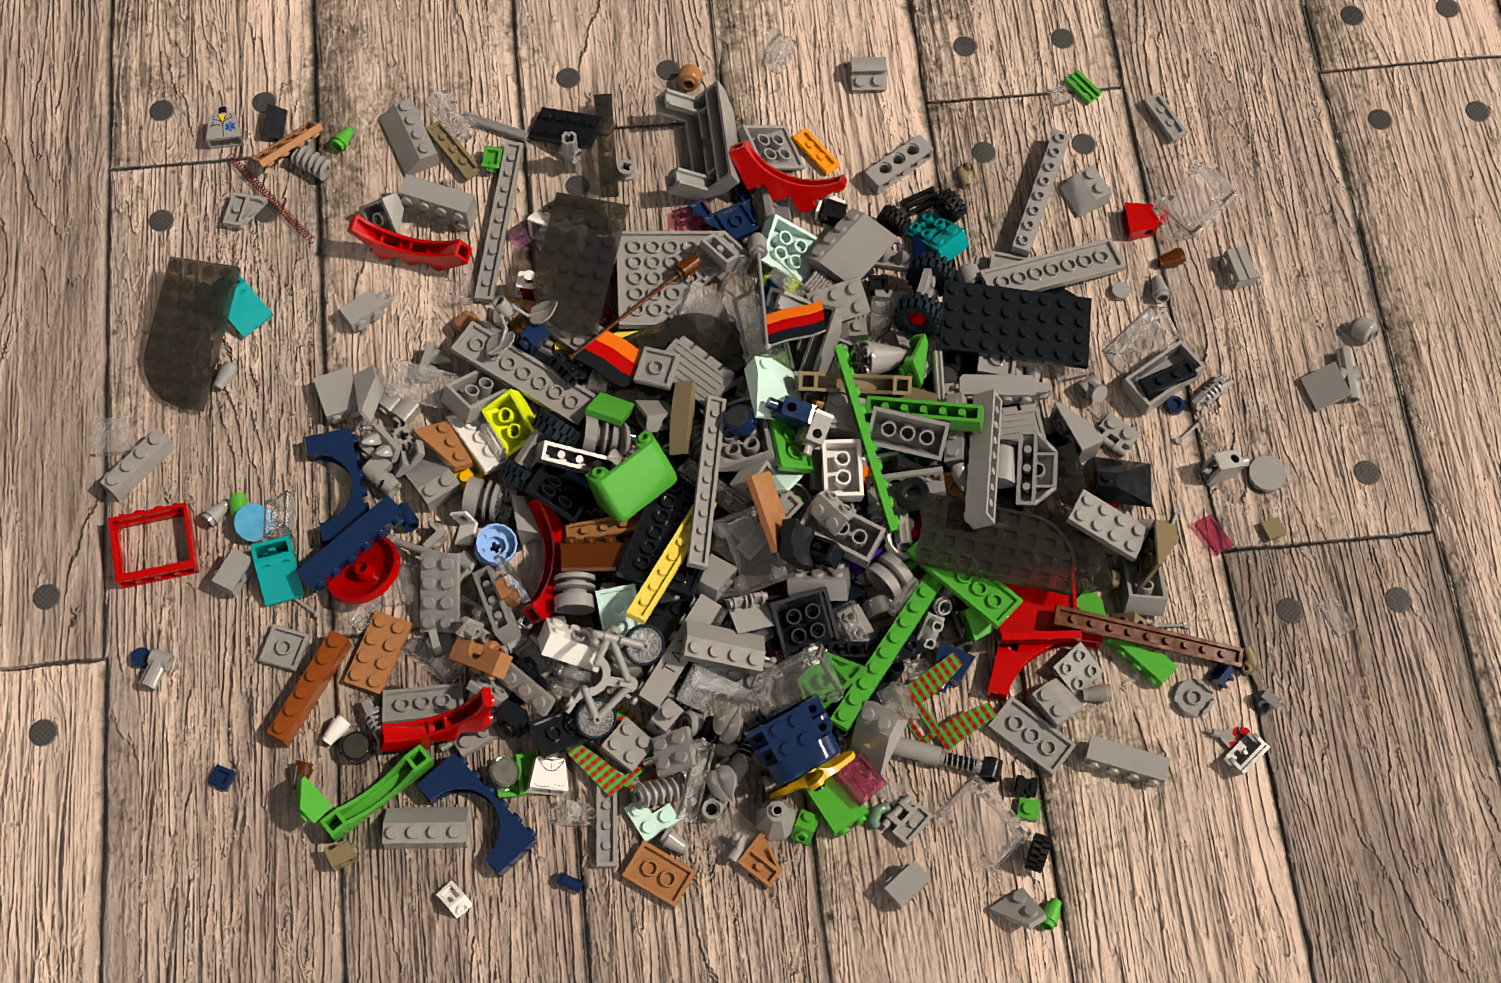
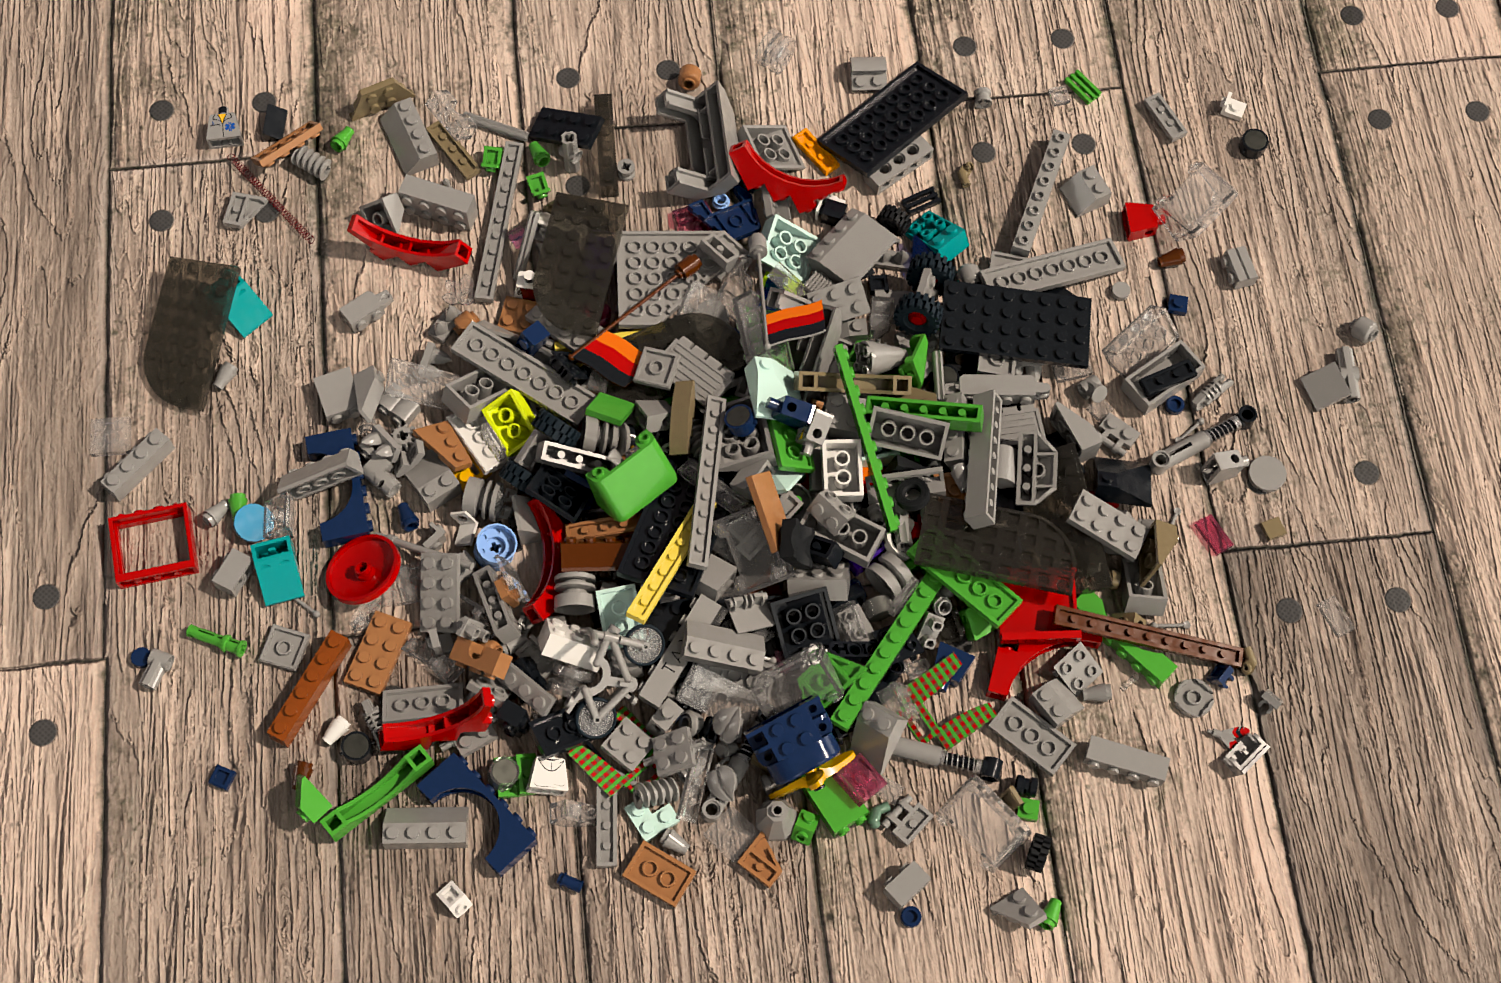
(225, 642): none -> bright green pin
(321, 474): none -> light grey slope
(341, 855): dark tan brick -> none
(350, 544): dark blue brick -> none
(379, 97): none -> dark tan wing
(444, 325): none -> light grey tile
(506, 312): light grey plant -> none
(526, 243): none -> light grey axle
(538, 185): none -> bright green bracket
(539, 154): none -> bright green cone
(724, 198): none -> light blue plate
(738, 847): light grey arm -> none
(892, 119): none -> black plate
(910, 917): none -> dark blue tile
(950, 205): black tyre -> none
(982, 98): none -> light grey wheel
(1011, 798): none -> dark tan tile
(1160, 291): light grey cone -> none
(1177, 304): none -> dark blue plate
(1201, 440): none -> piece
(1232, 108): none -> white bracket
(1253, 143): none -> piece

